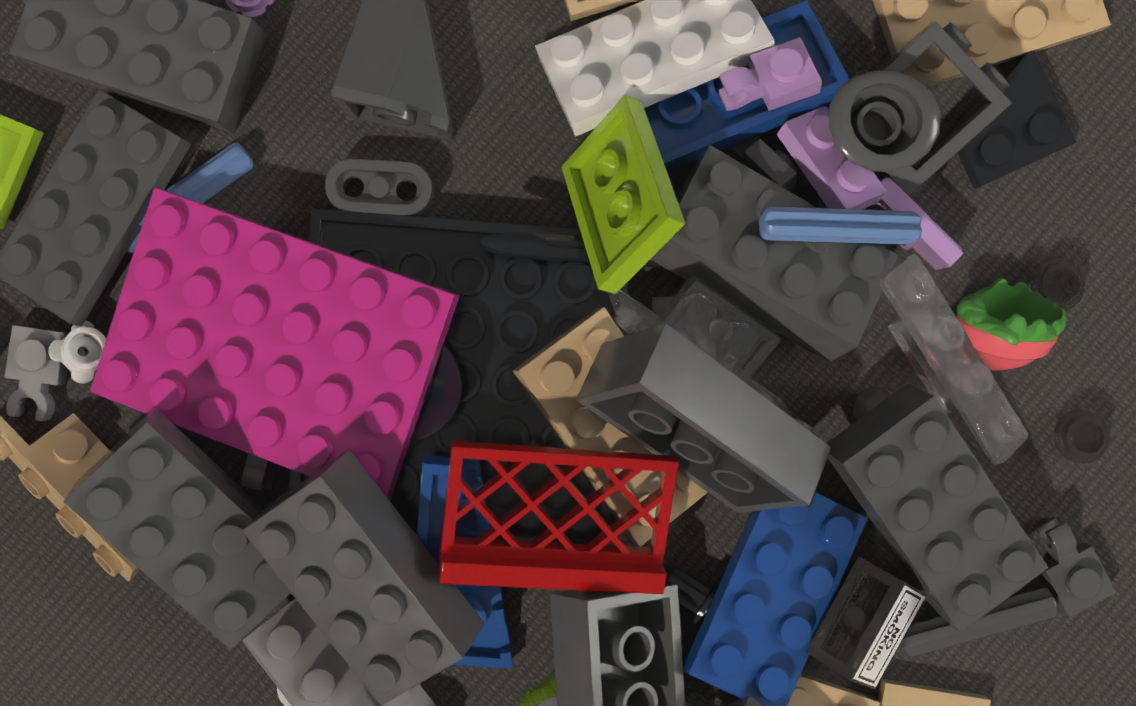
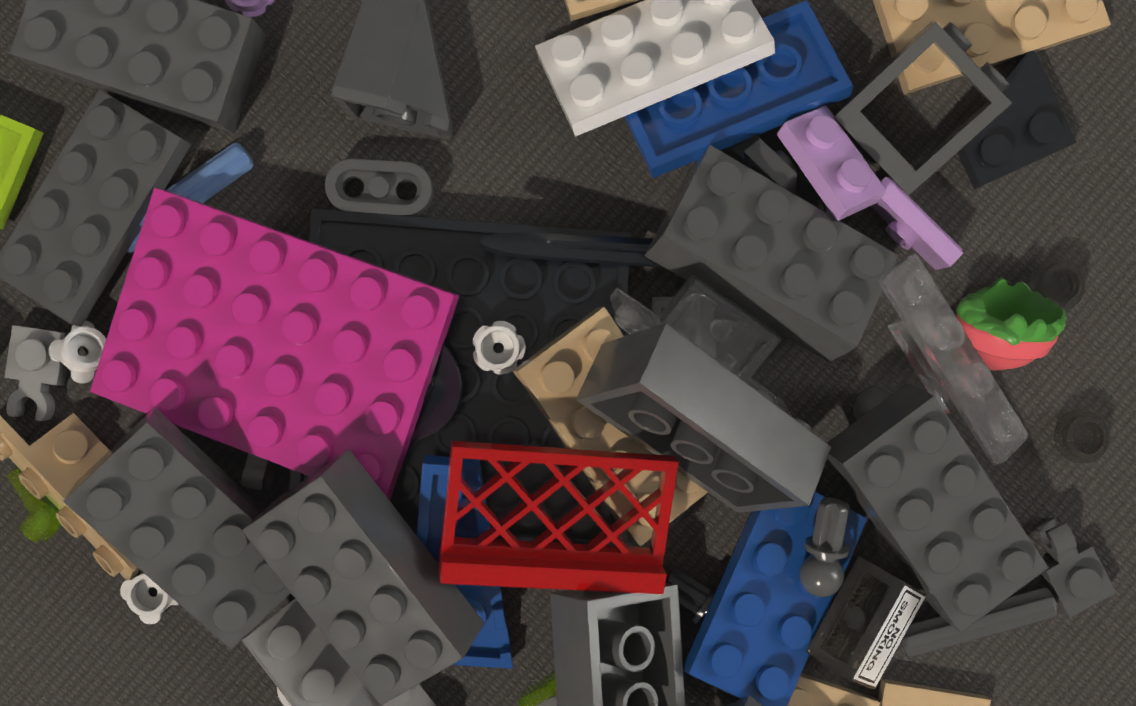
(41, 520): none -> clear neon green hand
(140, 602): none -> white plate
(501, 362): none -> white plate
(621, 195): lime plate -> none
(775, 74): lavender plate -> none
(822, 572): none -> dark grey axle
(839, 225): medium blue axle -> none
(884, 120): dark grey hat -> none

